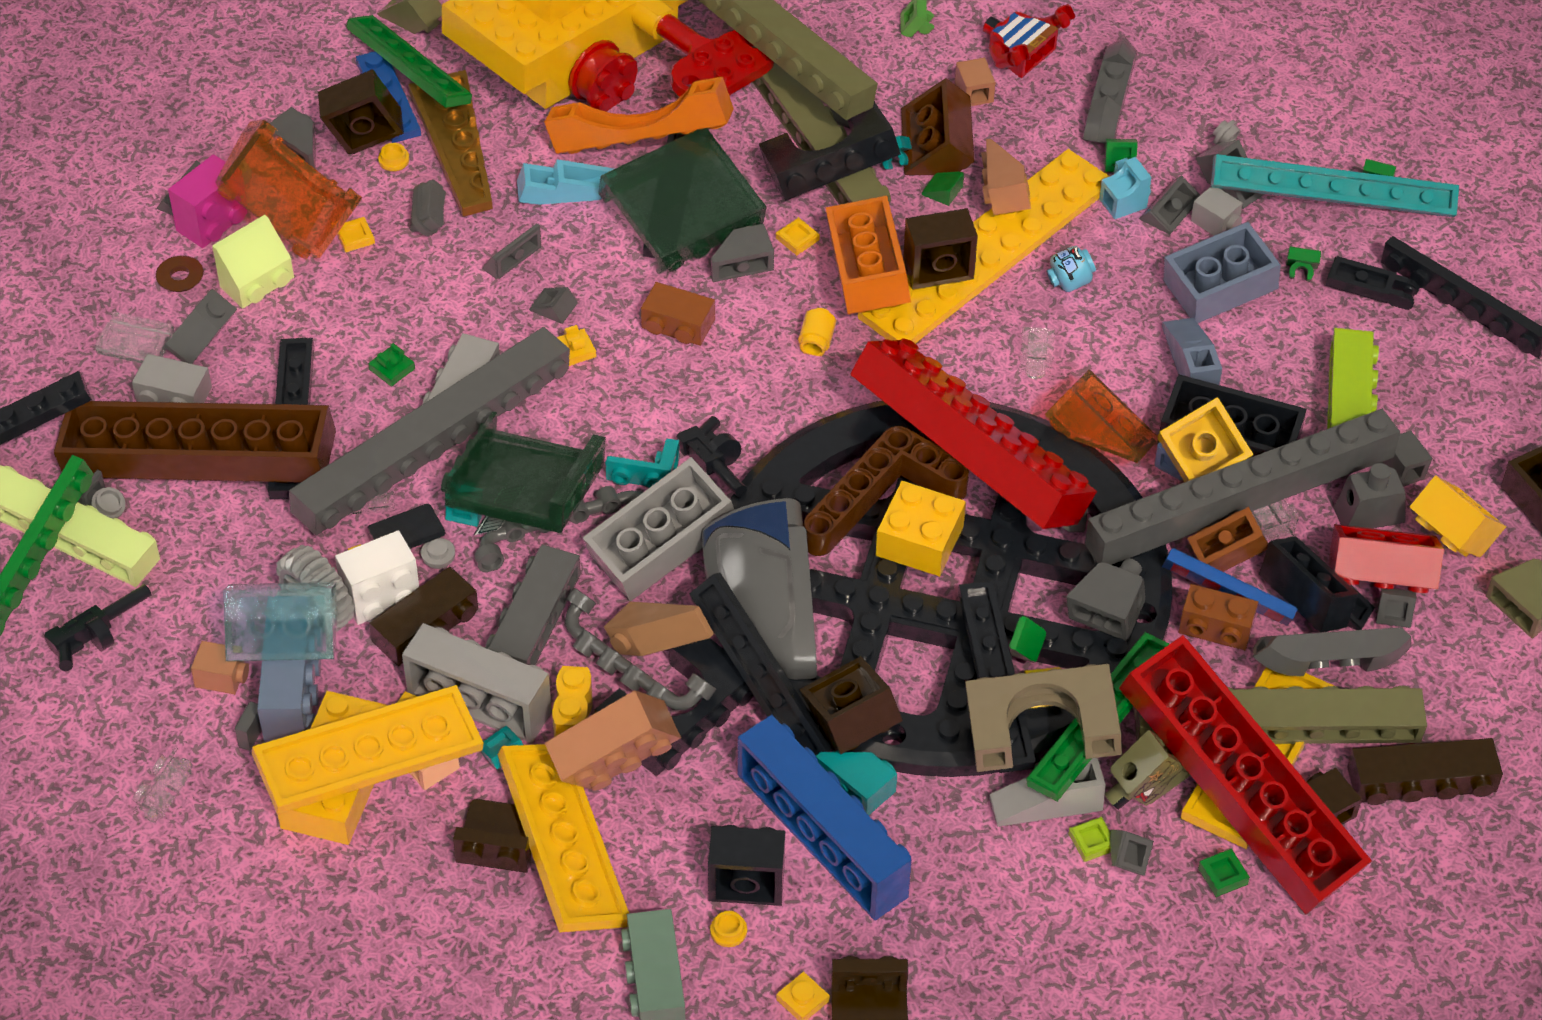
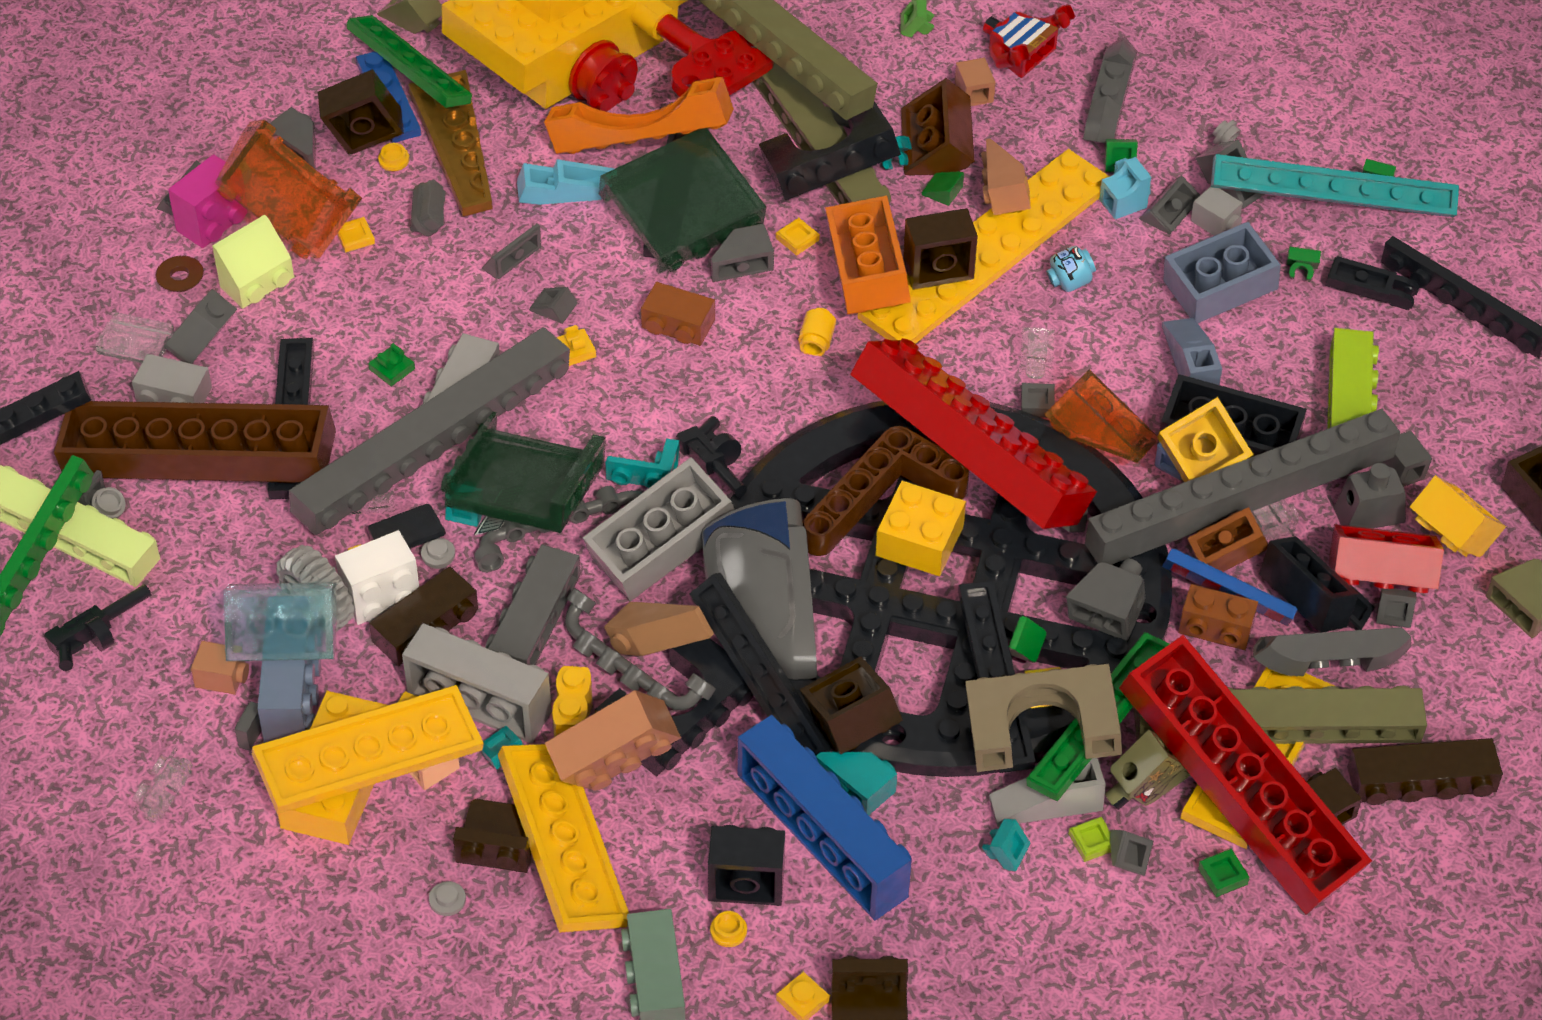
(447, 898): none -> light grey plate
(1008, 844): none -> teal tile
(1037, 398): none -> dark grey plate

